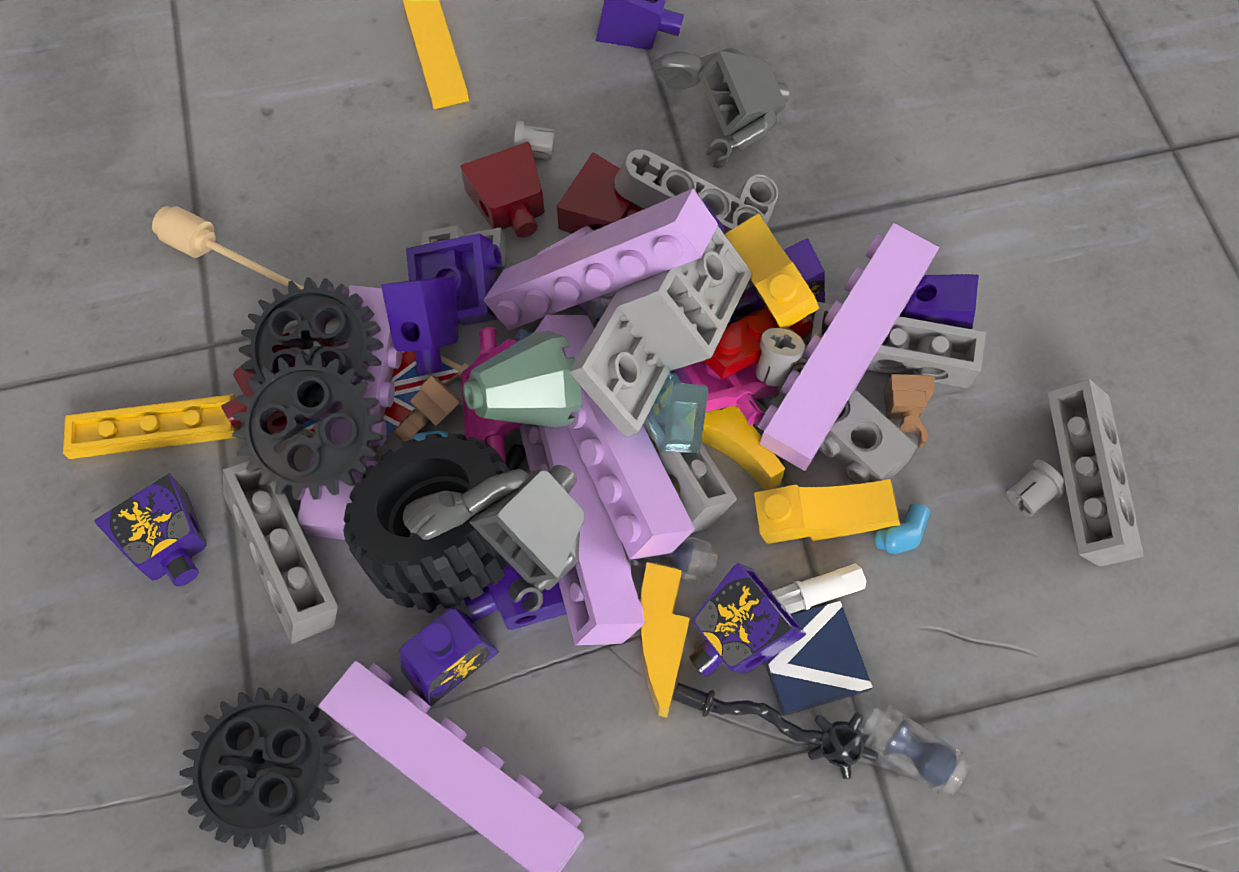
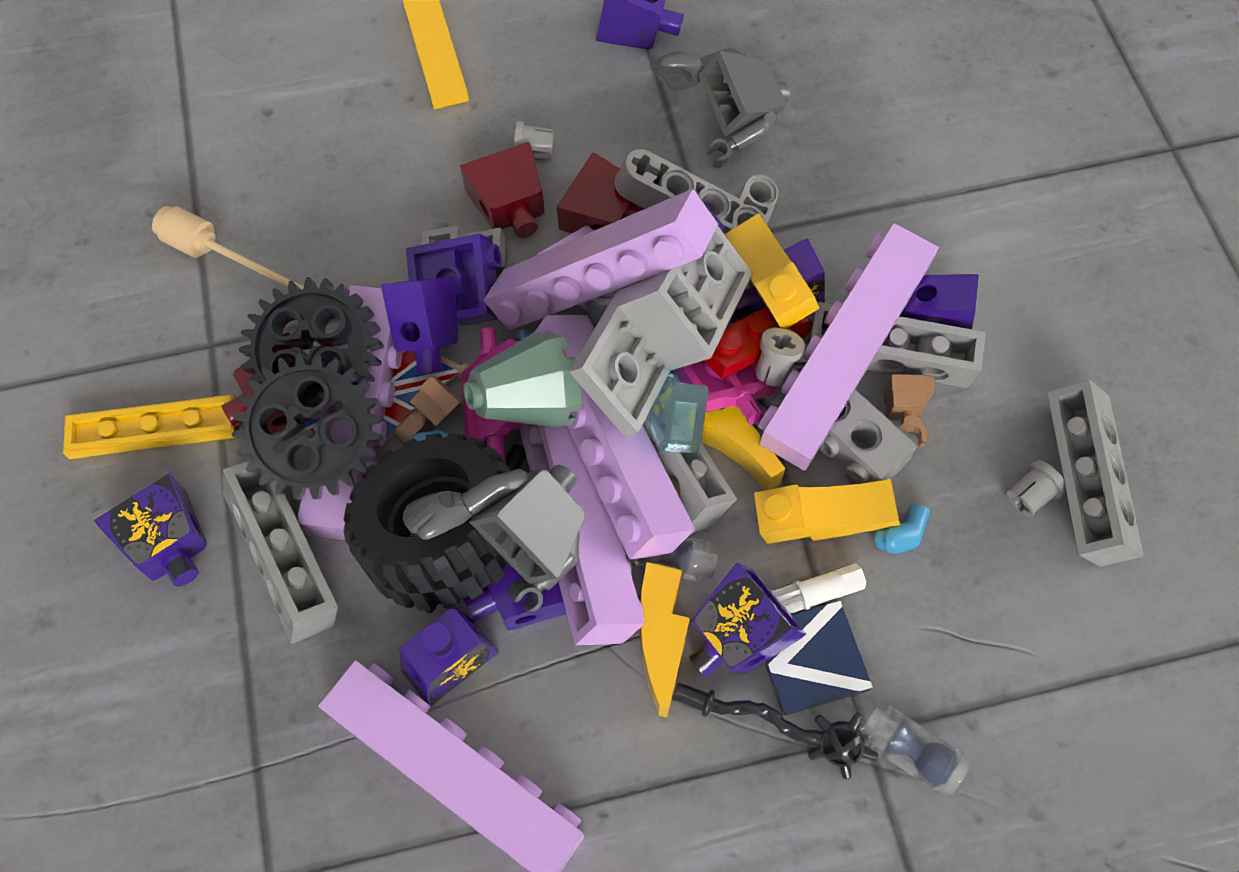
(249, 809): black gear -> none

